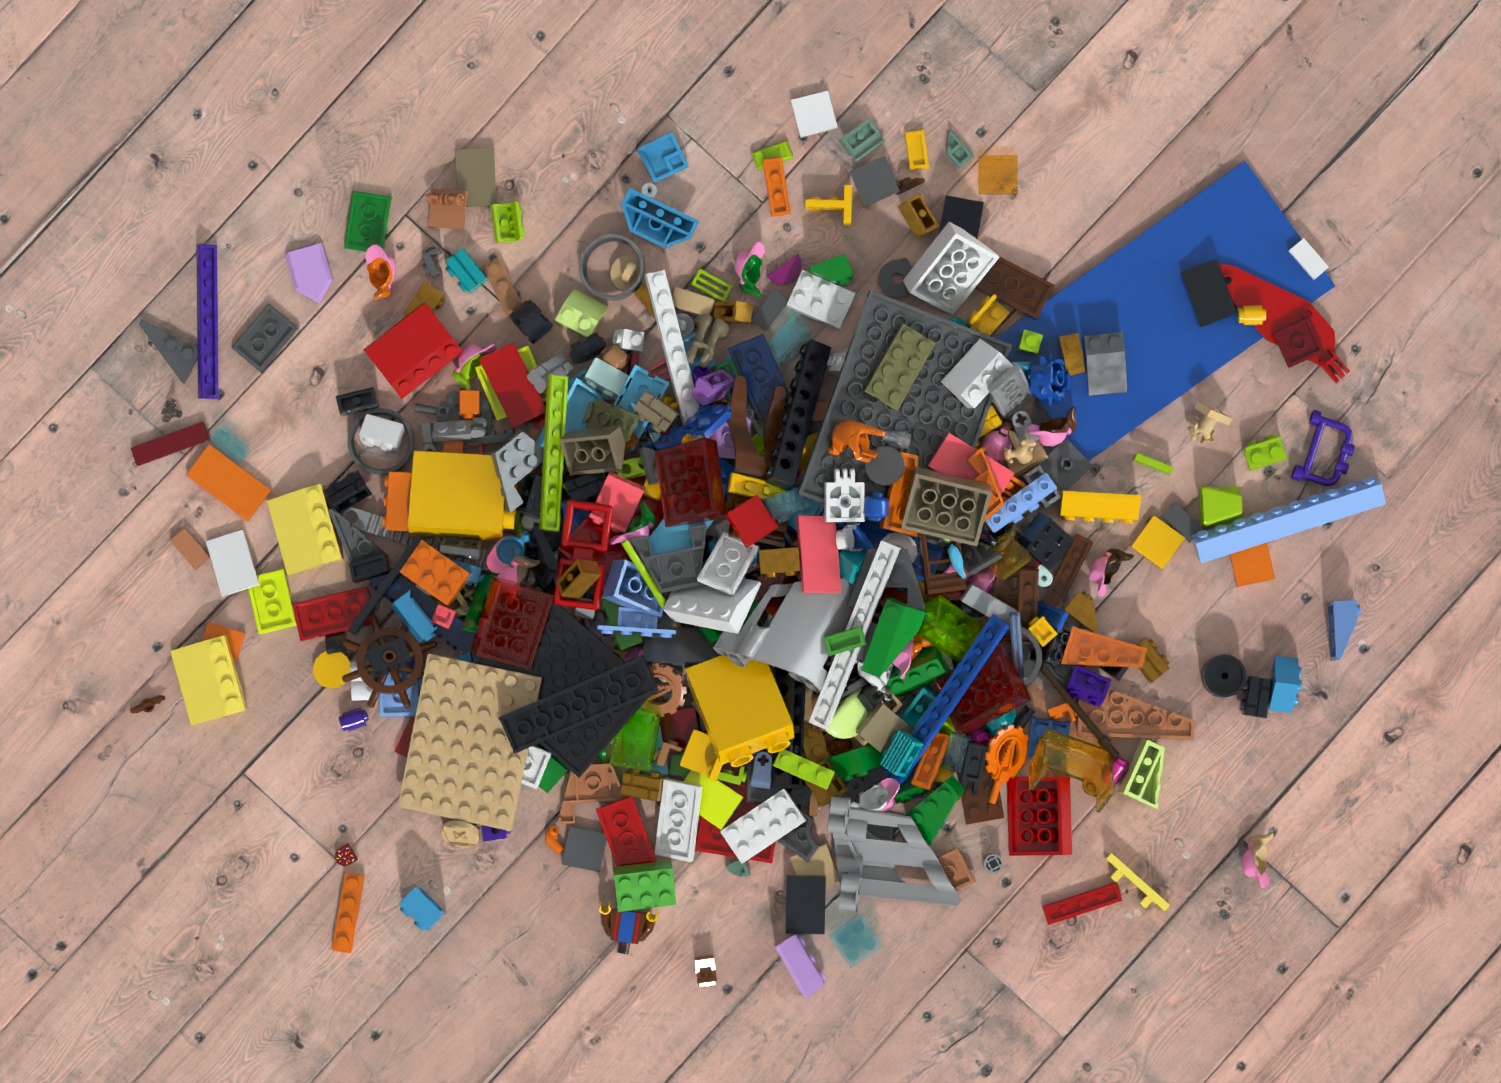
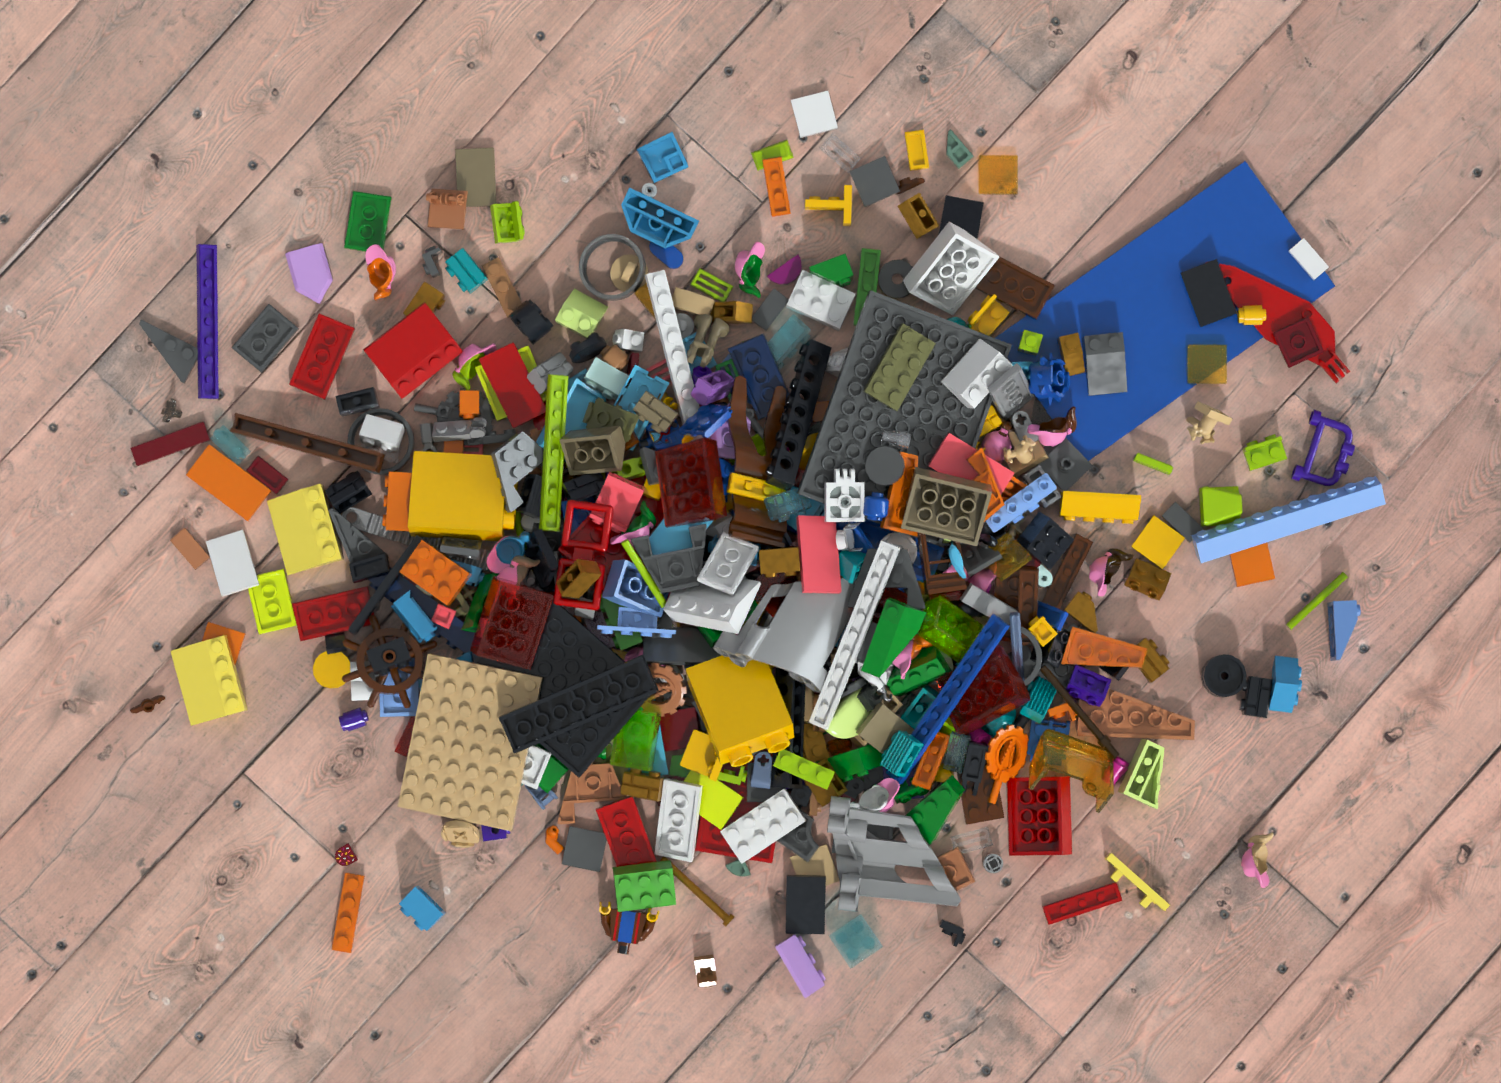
(267, 474): none -> dark red tile
(307, 443): none -> reddish brown tile
(322, 356): none -> red plate
(539, 794): none -> sand blue piece
(661, 754): medium nougat bracket -> none
(670, 256): none -> blue tile
(701, 895): none -> pearl gold bar
(751, 521): red tile -> none
(844, 641): bright green tile -> none
(851, 434): orange piece -> none
(861, 140): sand green plate -> none
(867, 278): none -> bright green plate
(950, 928): none -> black bracket
(1041, 696): none -> teal brick
(1147, 579): none -> pearl gold bracket
(1206, 364): none -> clear yellow tile
(1316, 601): none -> lime bar

